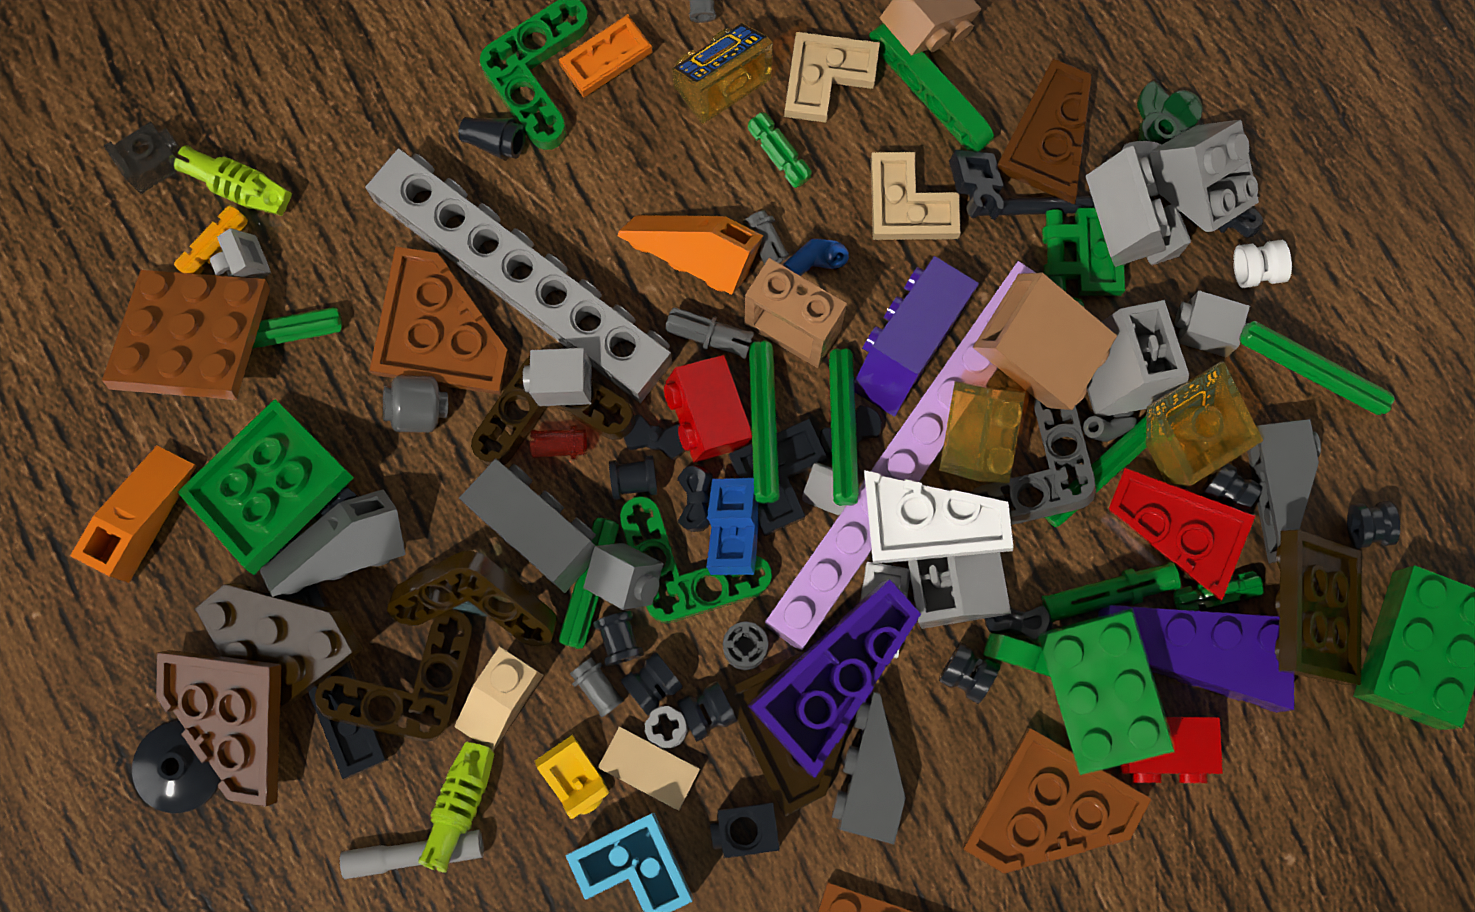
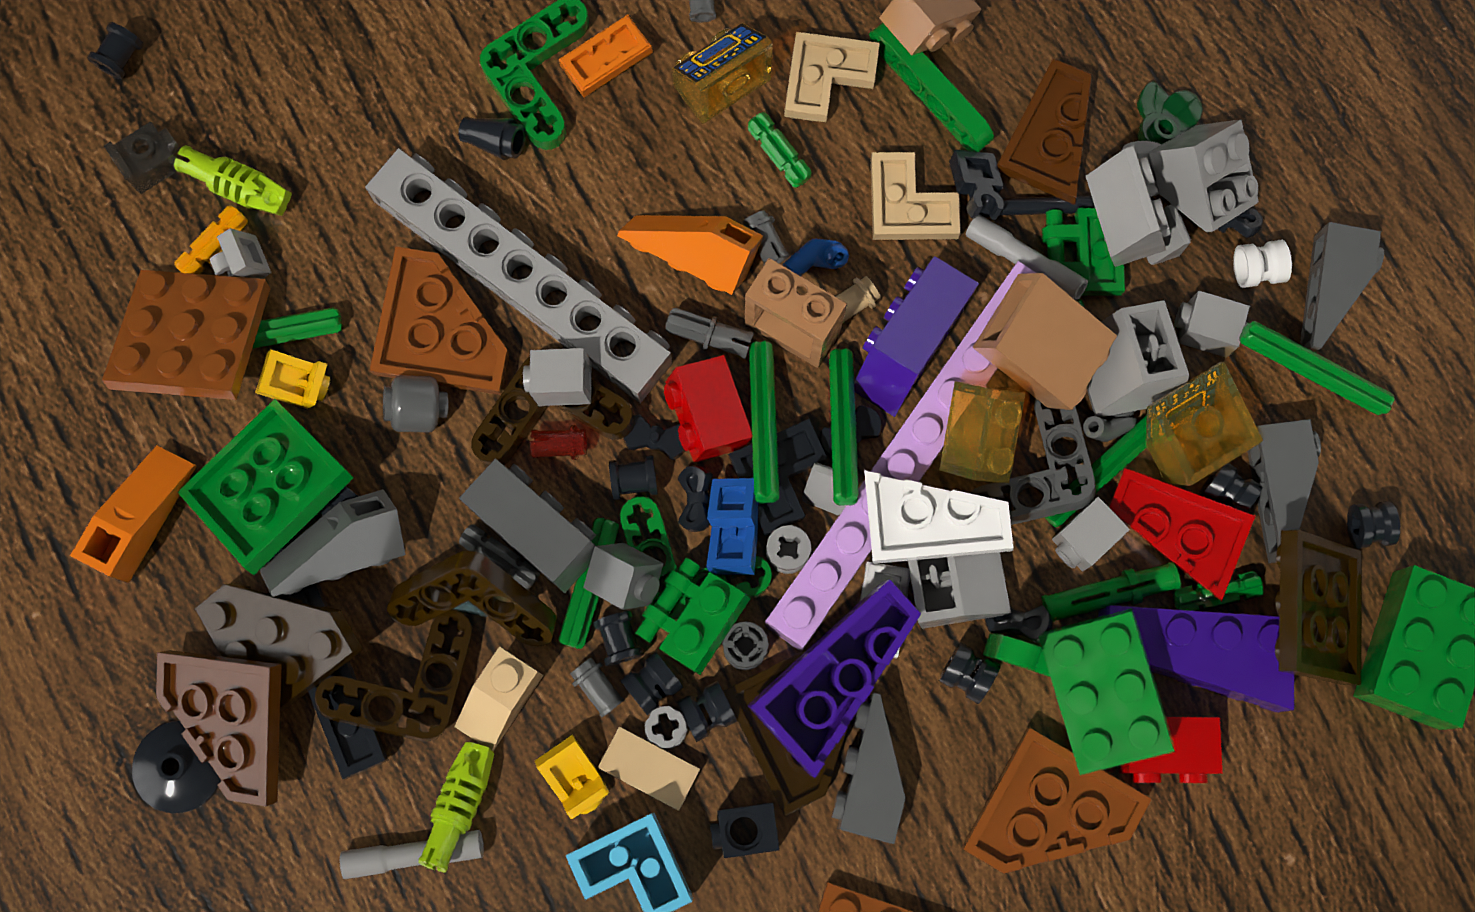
(115, 50): none -> black bush
(293, 380): none -> yellow bracket
(476, 540): none -> dark grey axle
(702, 623): none -> green plate
(787, 560): none -> light grey wheel
(859, 296): none -> tan pin
(1004, 244): none -> light grey piece
(1089, 535): none -> light grey brick
(1340, 269): none -> dark grey slope

